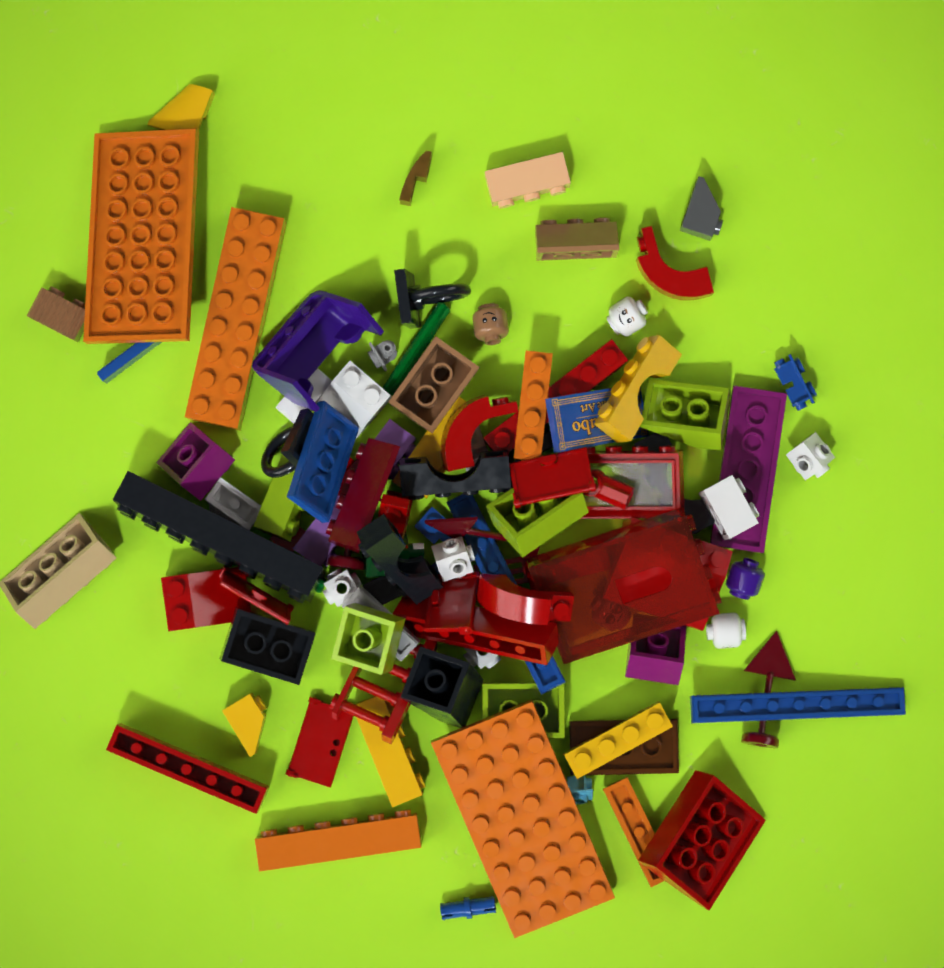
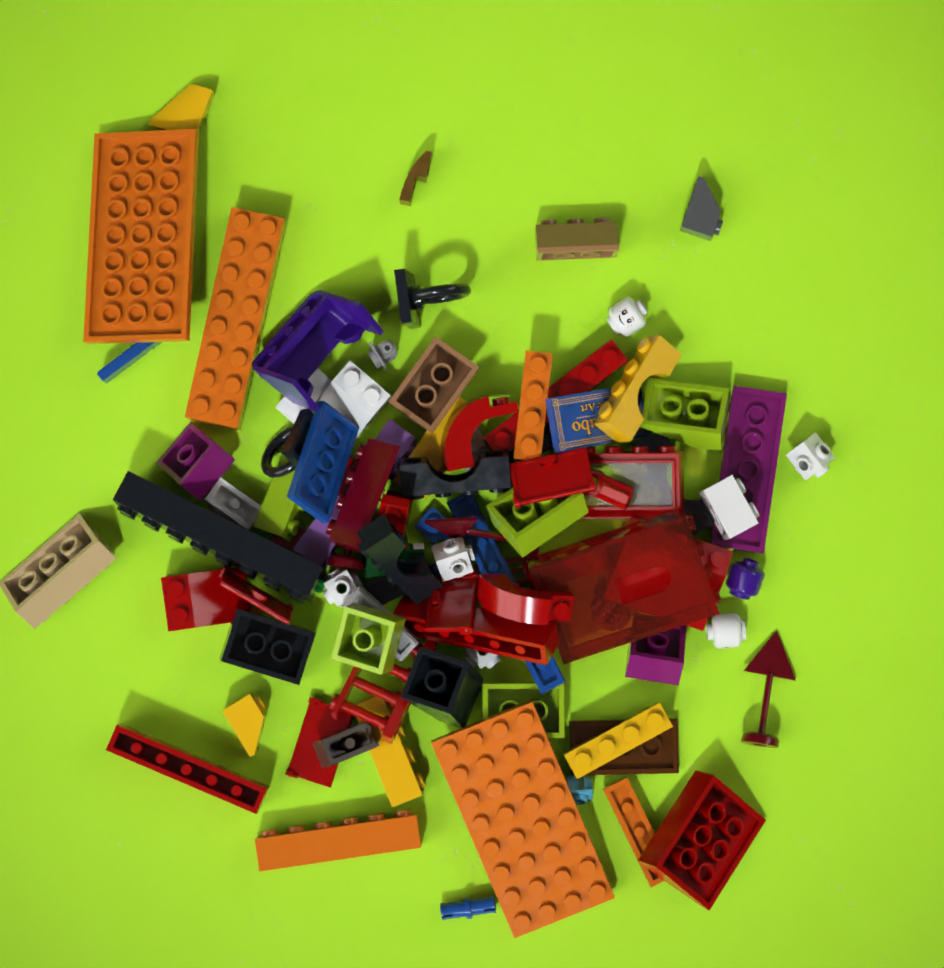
(59, 313): medium nougat brick -> none
(345, 744): none -> dark brown slope
(417, 348): green axle -> none
(490, 324): medium nougat head -> none
(527, 180): light nougat brick -> none
(667, 281): red arch -> none
(792, 371): blue hinge -> none
(797, 705): blue tile -> none

